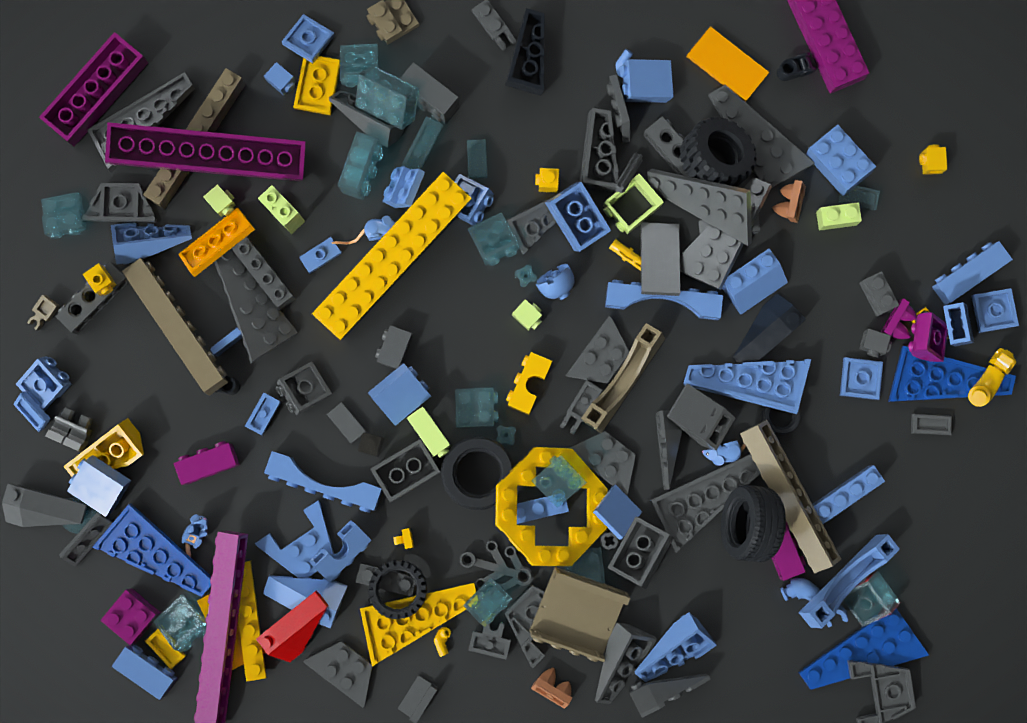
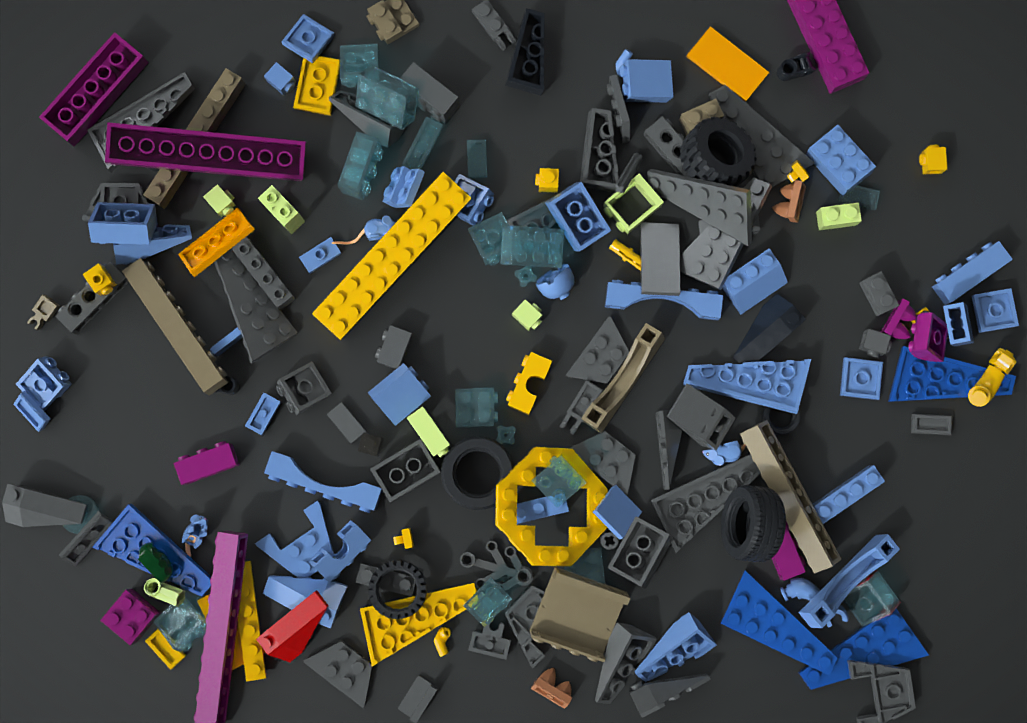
(63, 215): clear light blue plate -> none
(71, 433): dark grey hips -> none
(98, 485): brick -> none
(116, 448): yellow wedge -> none
(122, 223): none -> medium blue brick
(145, 671): medium blue brick -> none
(155, 562): none -> dark green piece
(165, 592): none -> yellowish green piece
(532, 246): none -> clear light blue brick
(694, 116): none -> dark tan brick
(764, 619): none -> blue wing
(798, 171): none -> yellow tile

